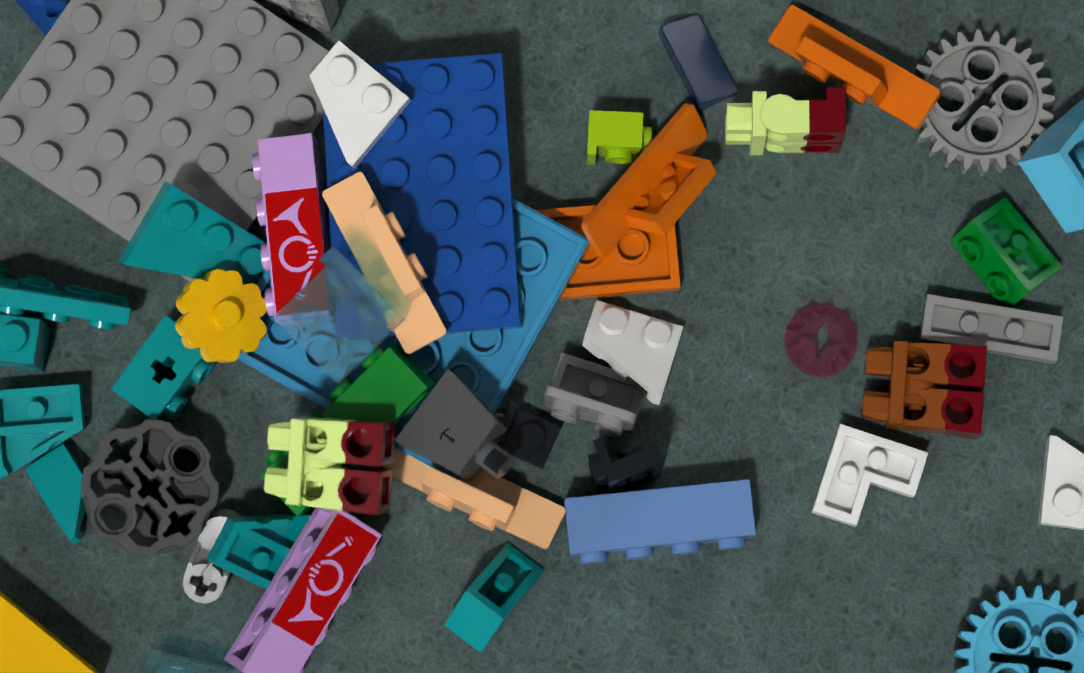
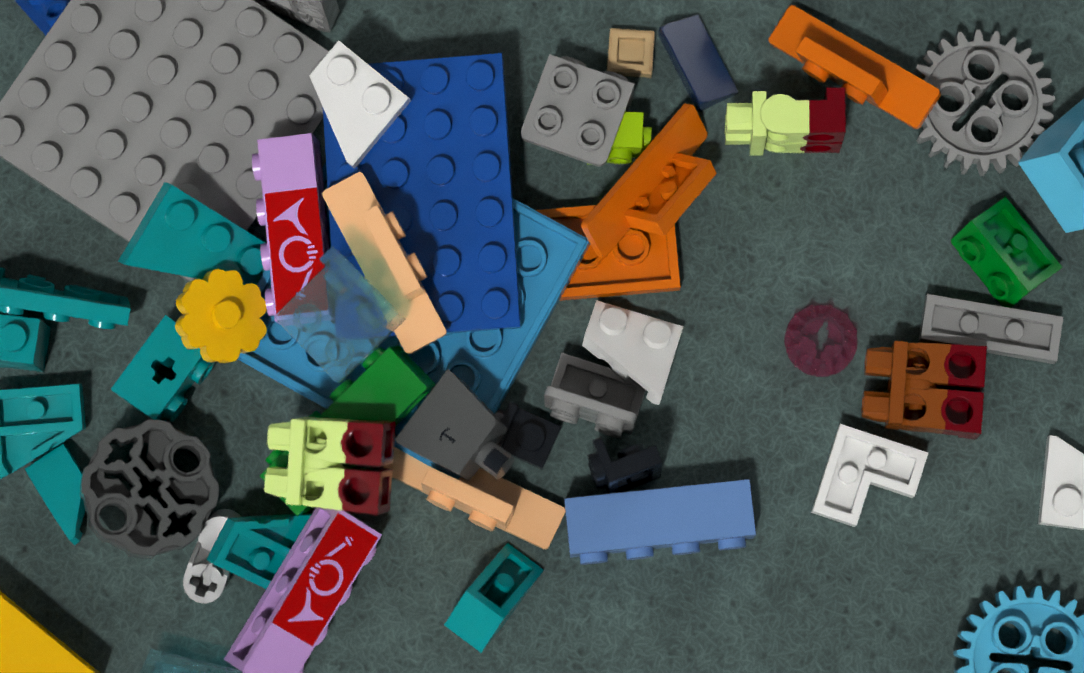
(577, 110): none -> light grey bracket
(631, 52): none -> tan tile

